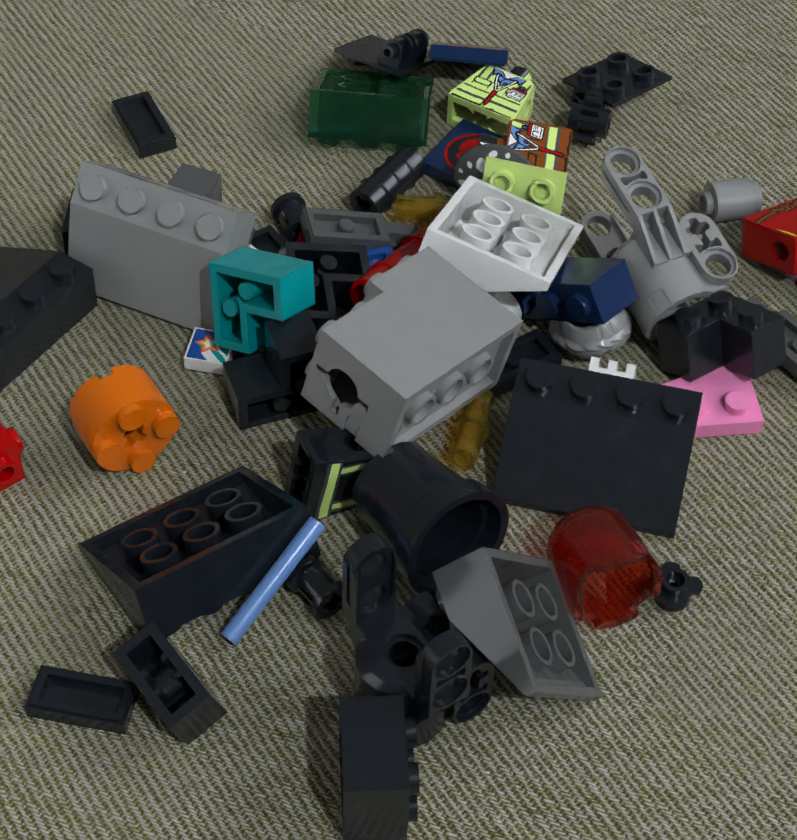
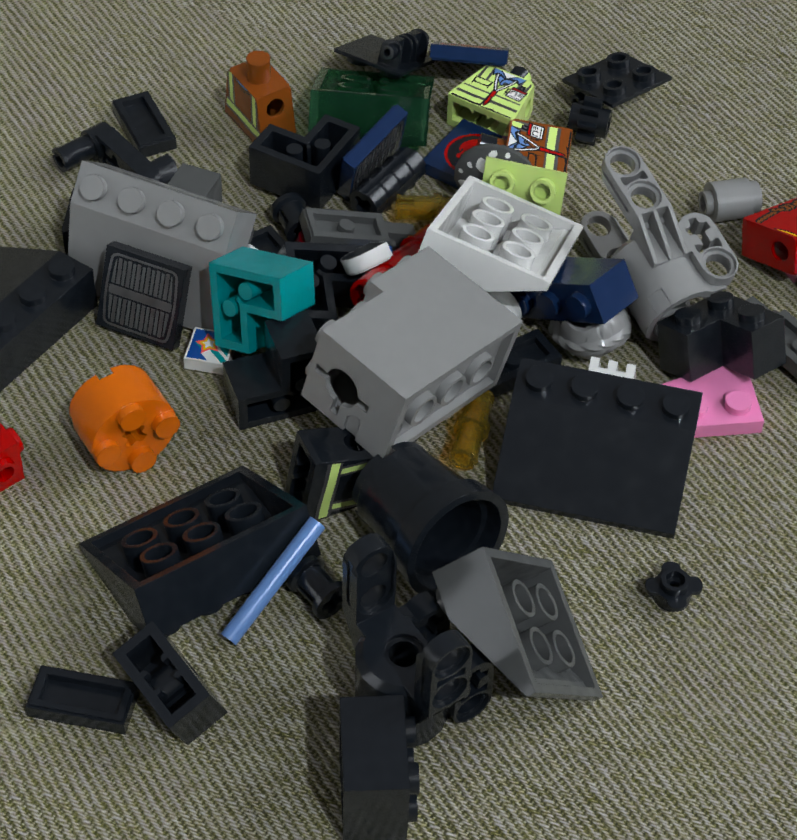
(110, 147): none -> black beam
(143, 295): none -> tile
(258, 96): none -> dark orange torso
(301, 164): none -> black brick
(366, 257): none -> white tile
(372, 150): none -> dark blue tile
(602, 566): clear red cylinder -> none

